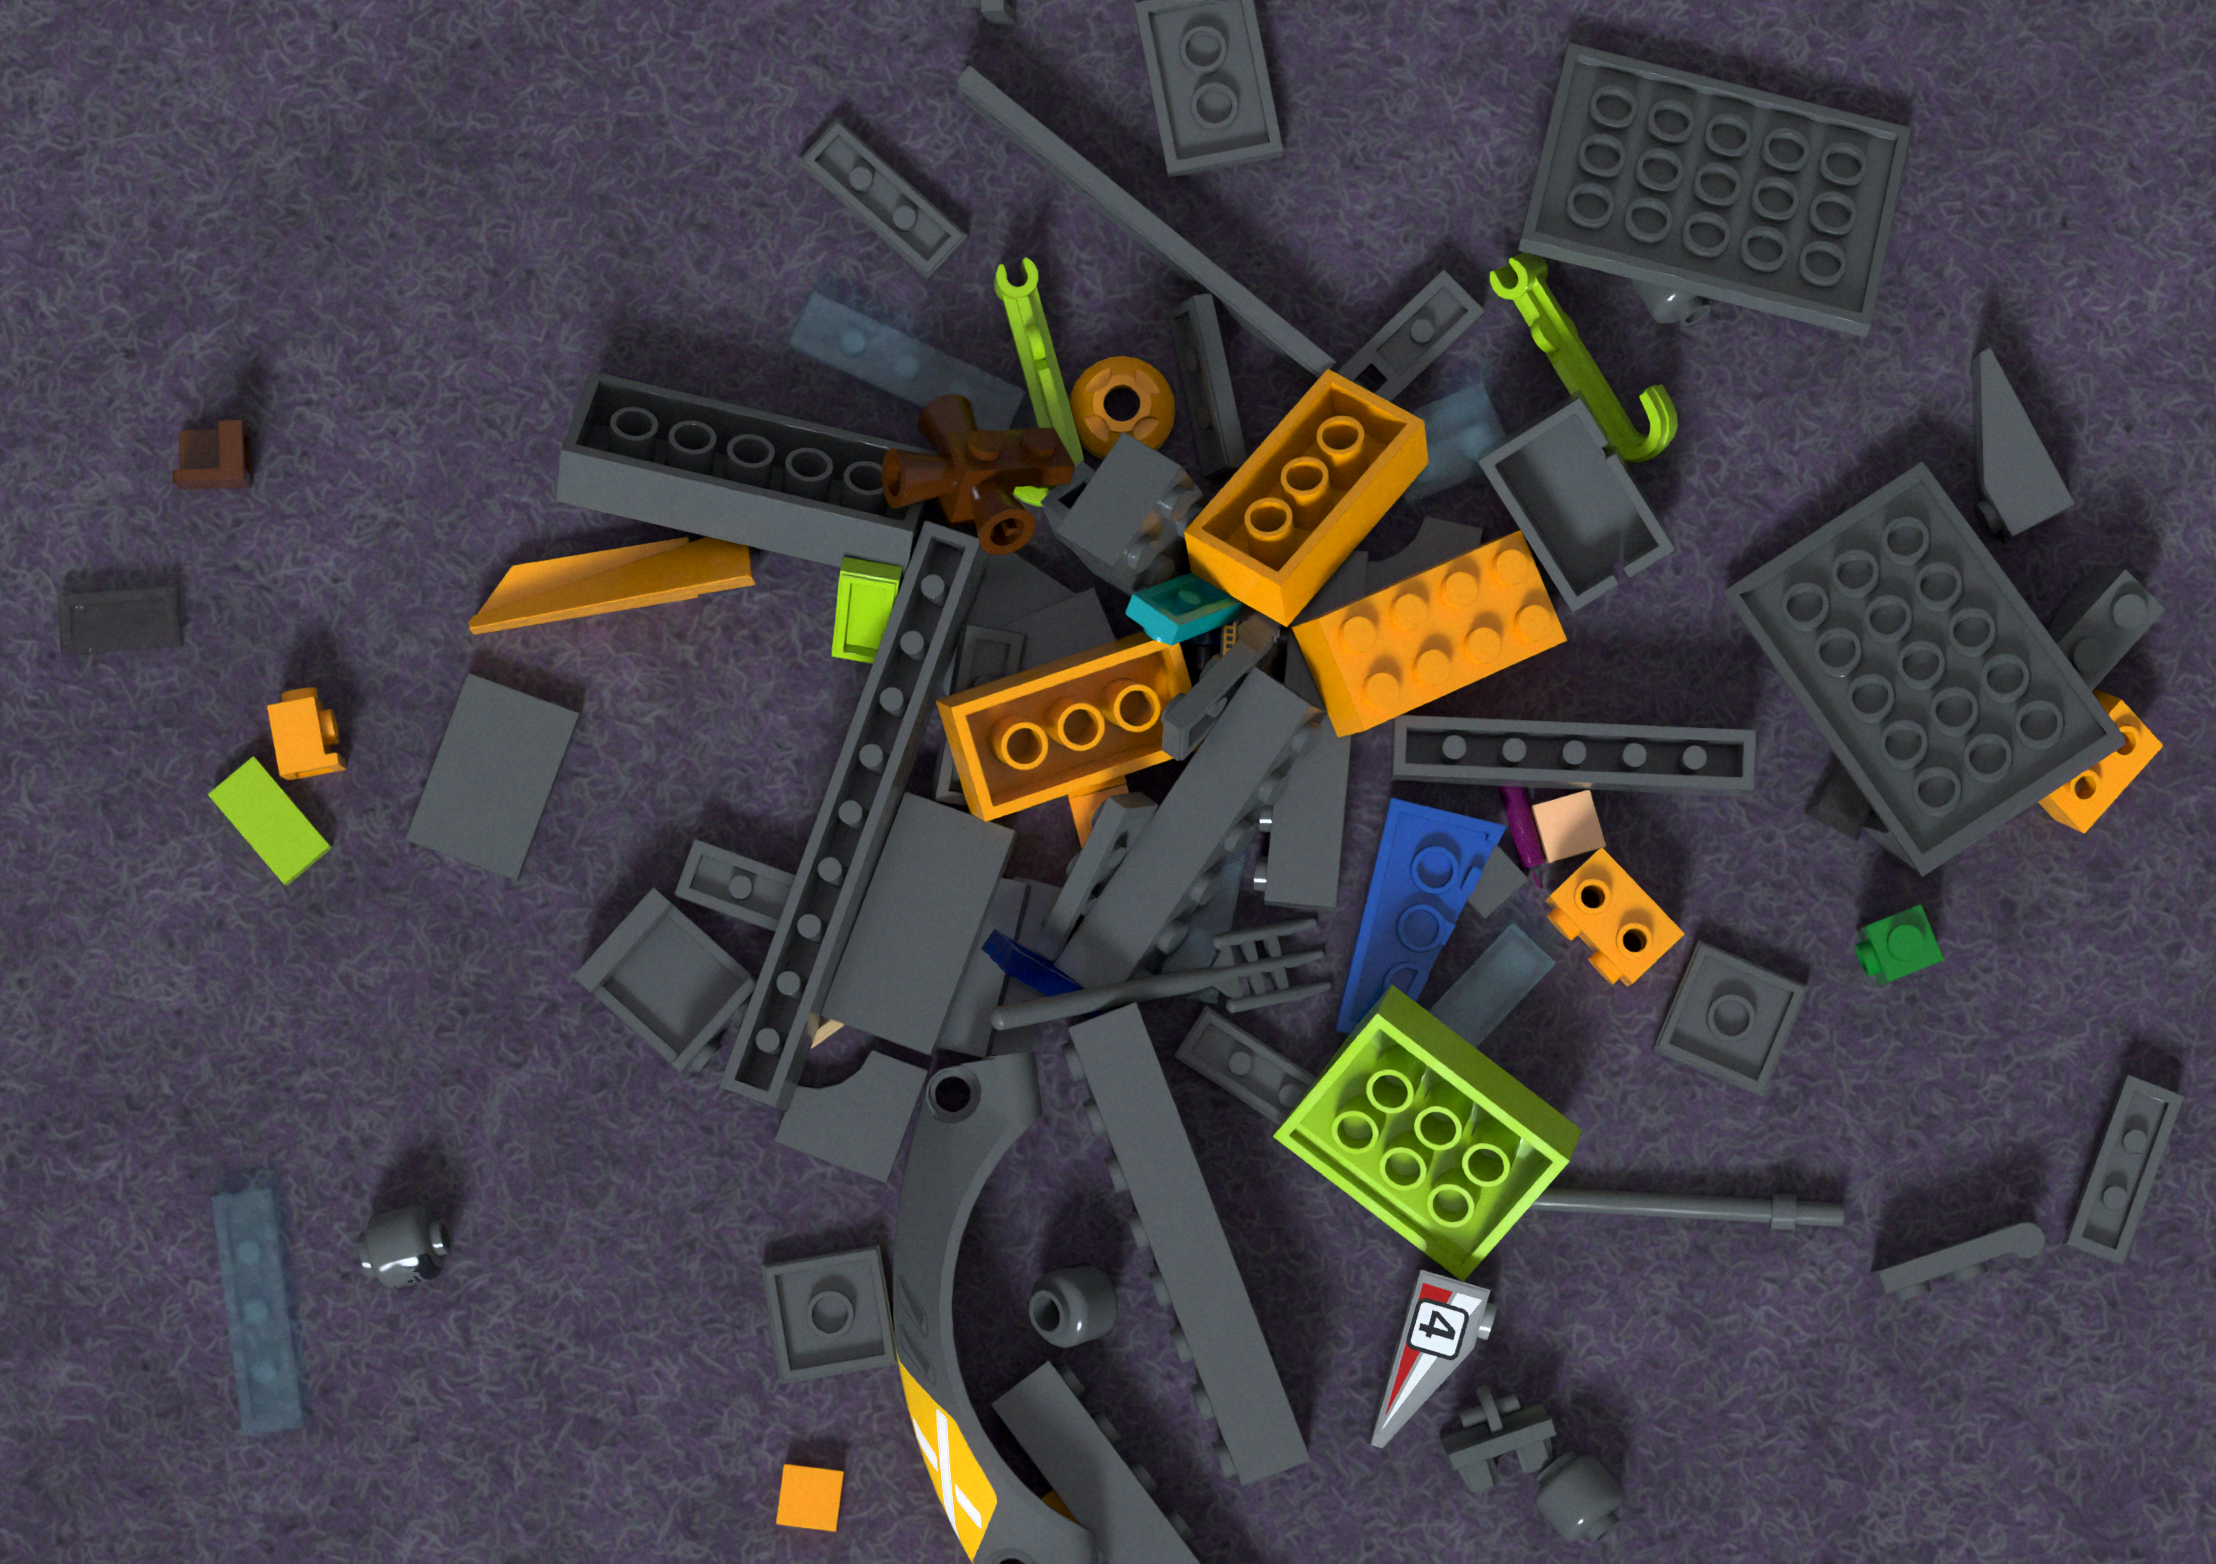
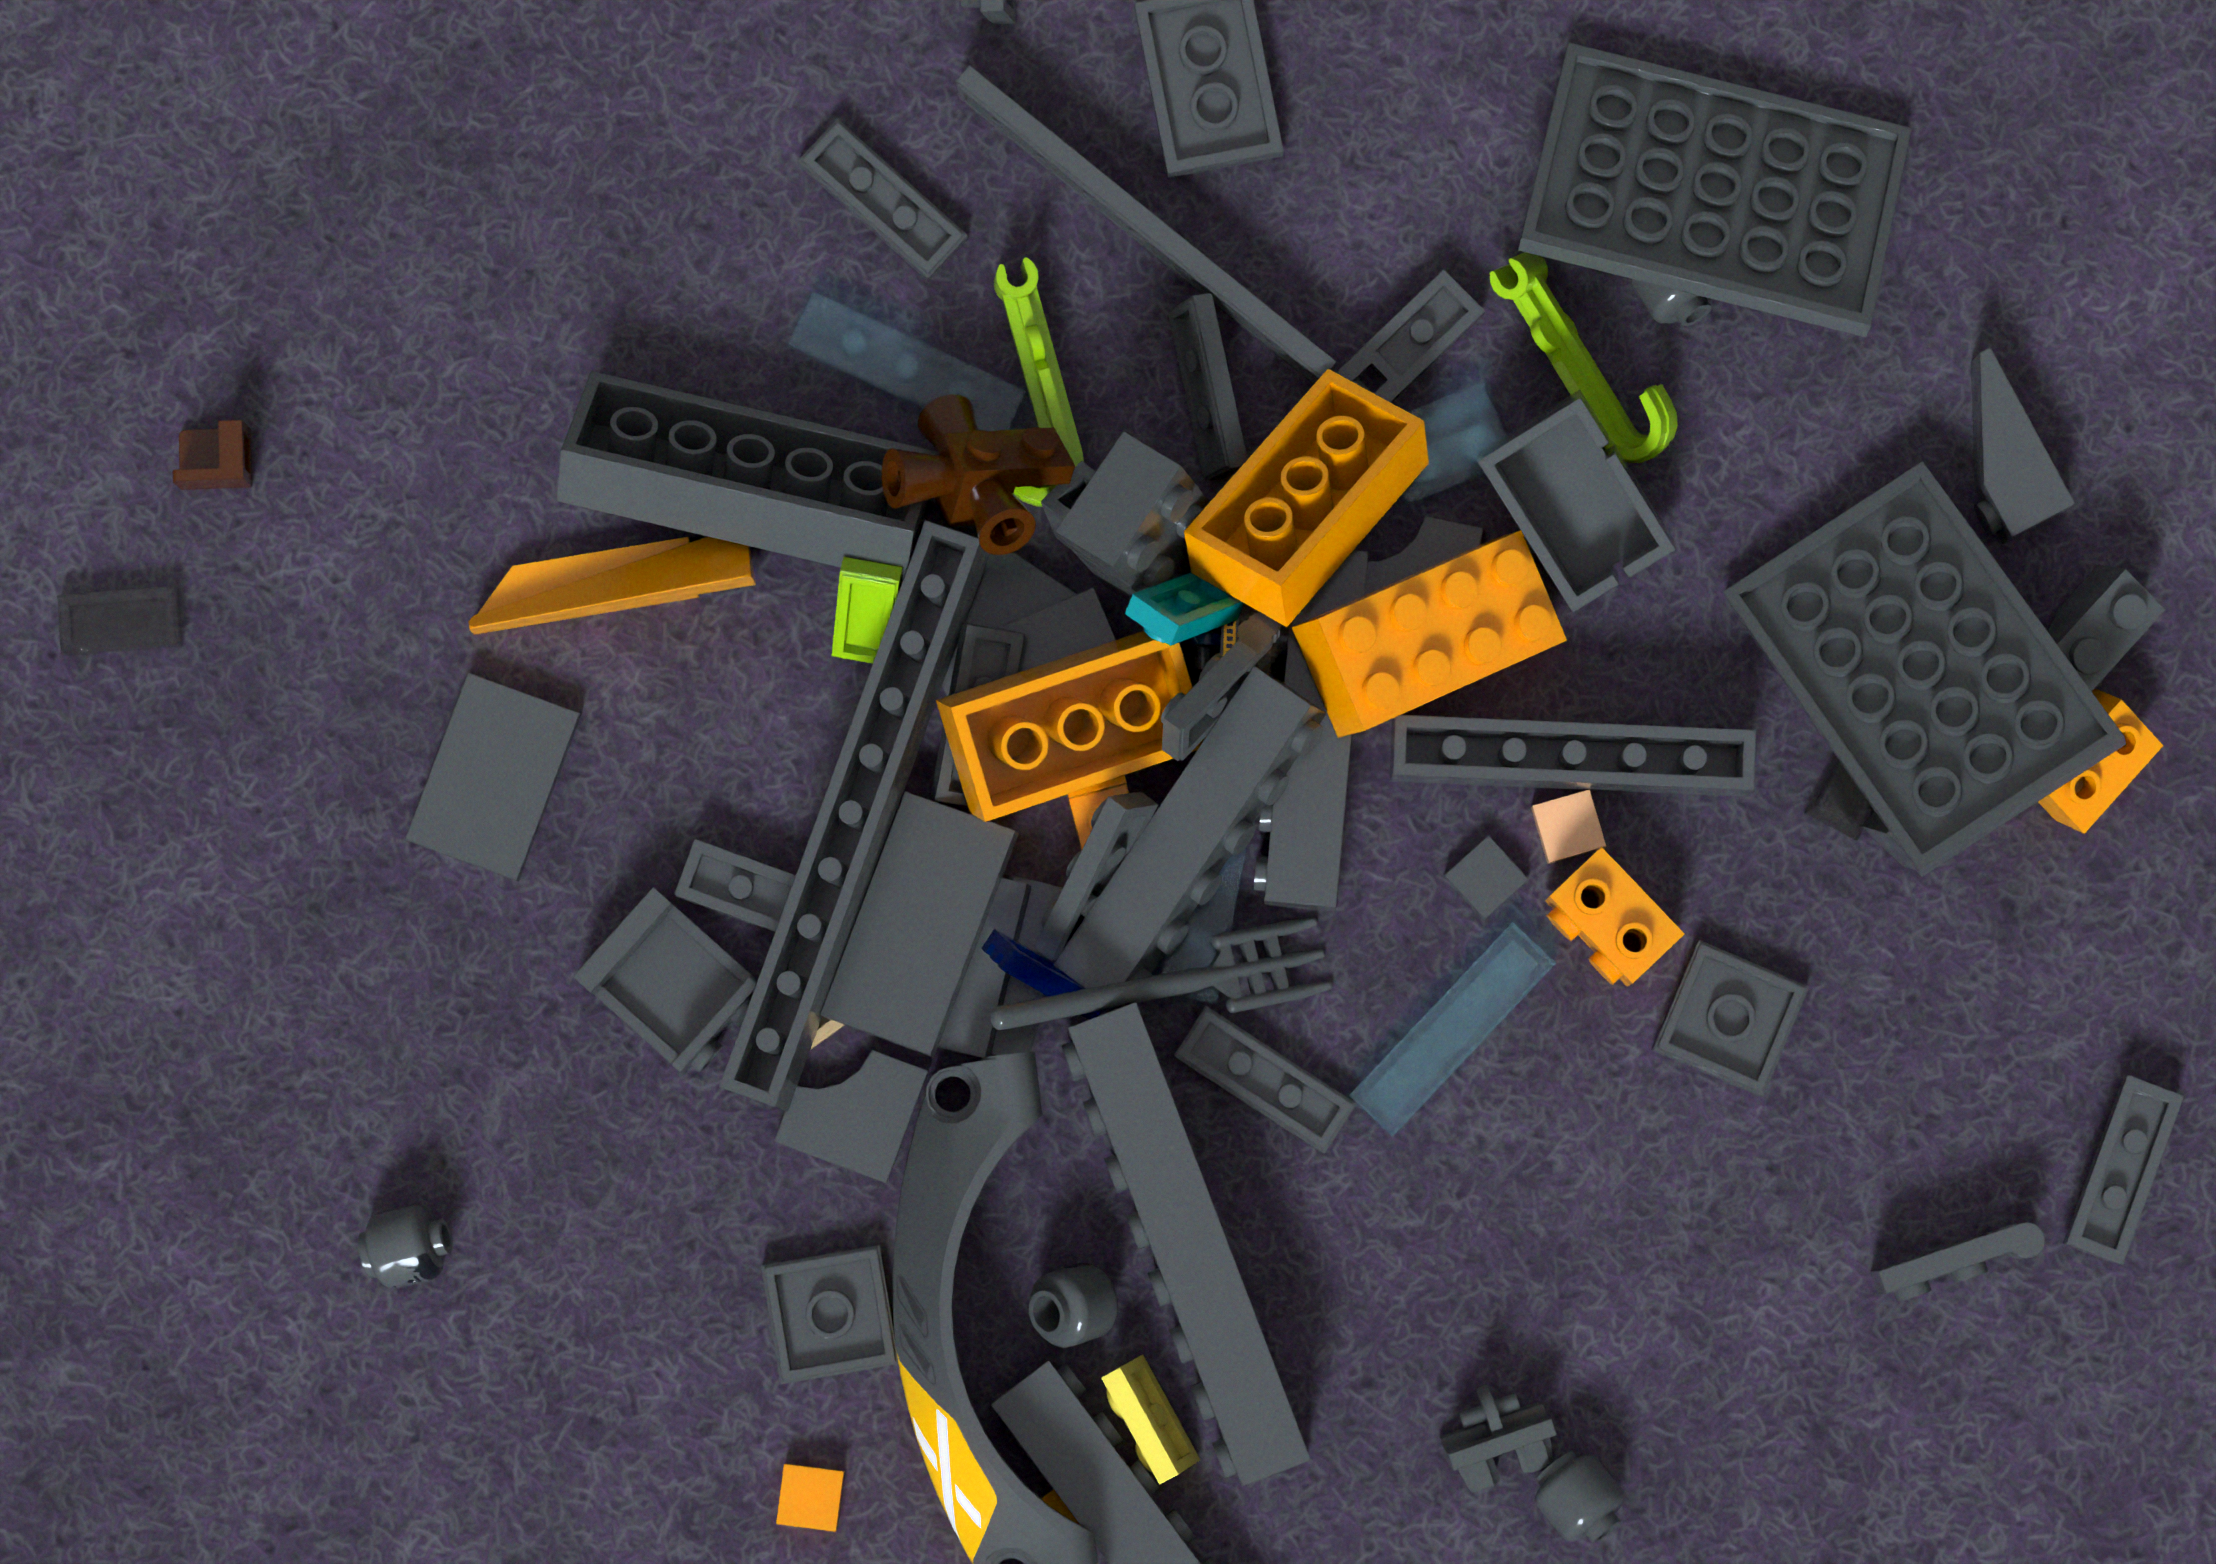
(258, 1311): clear light blue tile -> none
(270, 821): lime tile -> none
(304, 735): light orange brick -> none
(1098, 430): light orange piece -> none
(1150, 1418): none -> light yellow plate
(1414, 895): blue wing -> none
(1429, 1133): lime slope -> none
(1433, 1340): slope -> none
(1522, 827): magenta piece -> none
(1780, 1211): dark grey bar -> none
(1897, 946): green brick -> none

